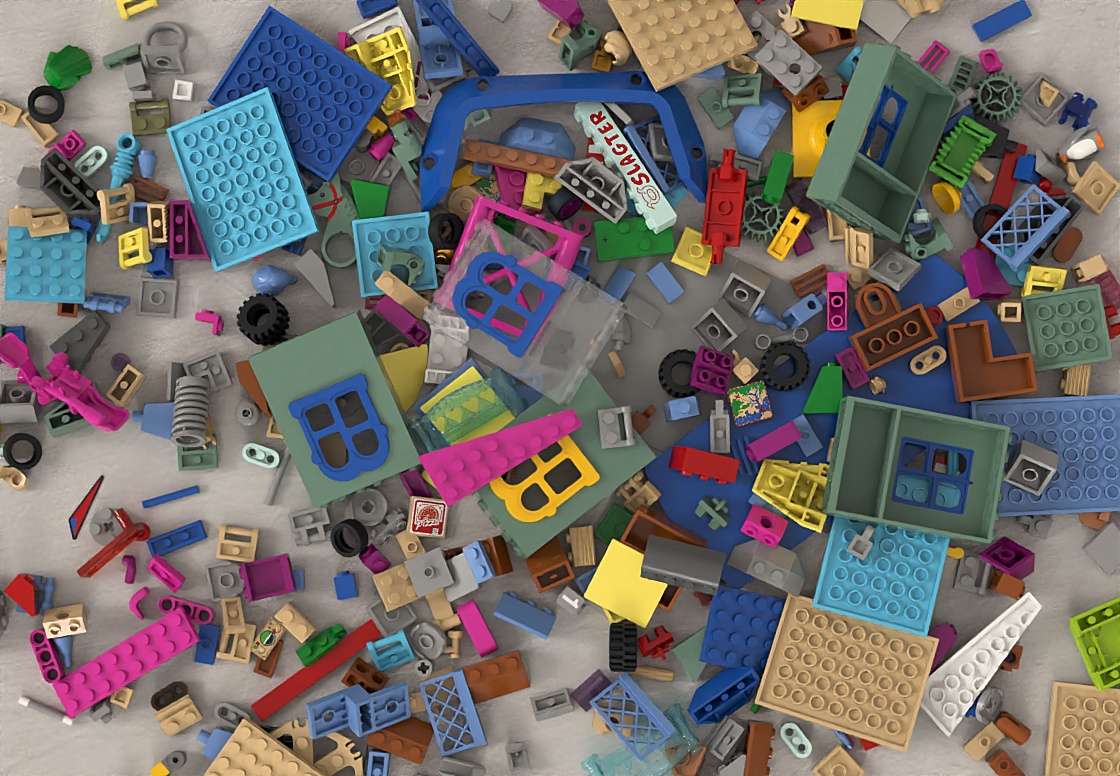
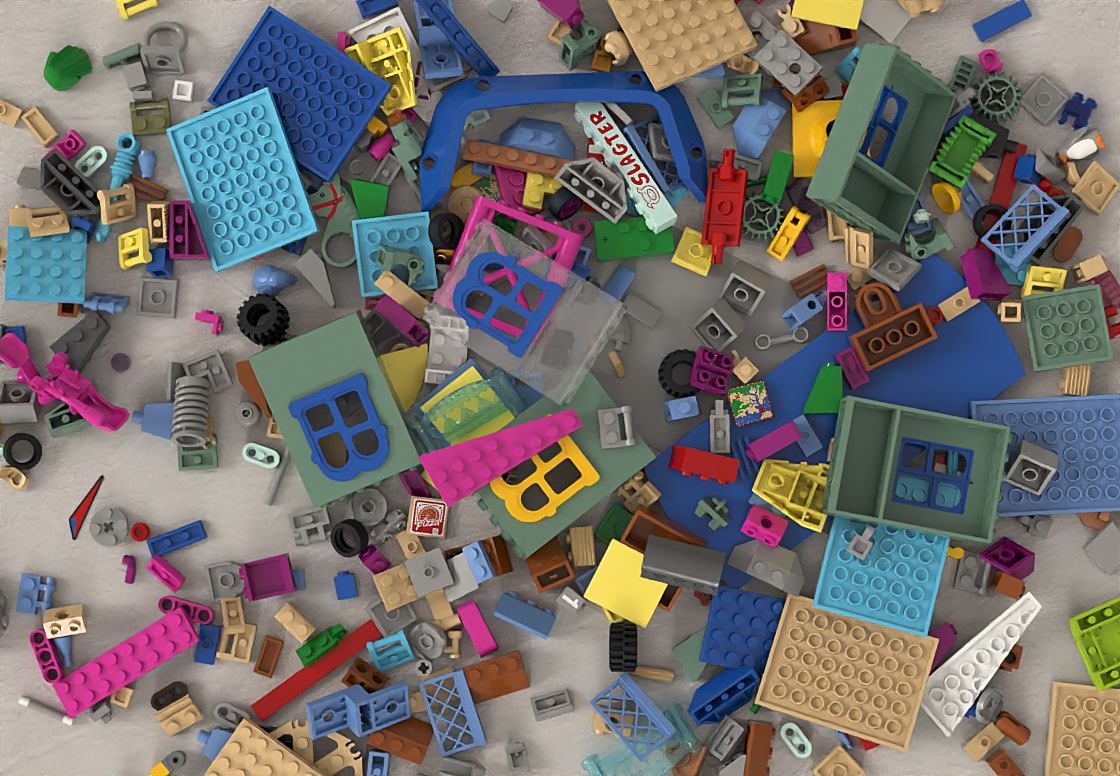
(25, 593): red slope -> none
(48, 91): black tyre -> none
(126, 385): tan brick -> none
(130, 533): clear red piece -> none
(133, 603): dark pink hair -> none
(138, 213): medium blue panel -> none
(171, 496): blue bar -> none
(236, 549): tan plate -> none
(267, 638): tile -> none
(590, 689): clear purple slope -> none
(640, 422): dark orange plate -> none
(656, 646): red hips -> none
(665, 282): medium blue tile -> none
(766, 315): medium blue cone -> none
(800, 359): black tyre -> none
(877, 385): tan plate -> none
(927, 360): tan plate -> none
(940, 47): dark pink tile -> none
(980, 375): dark orange piece -> none
(1047, 93): tan tile -> none

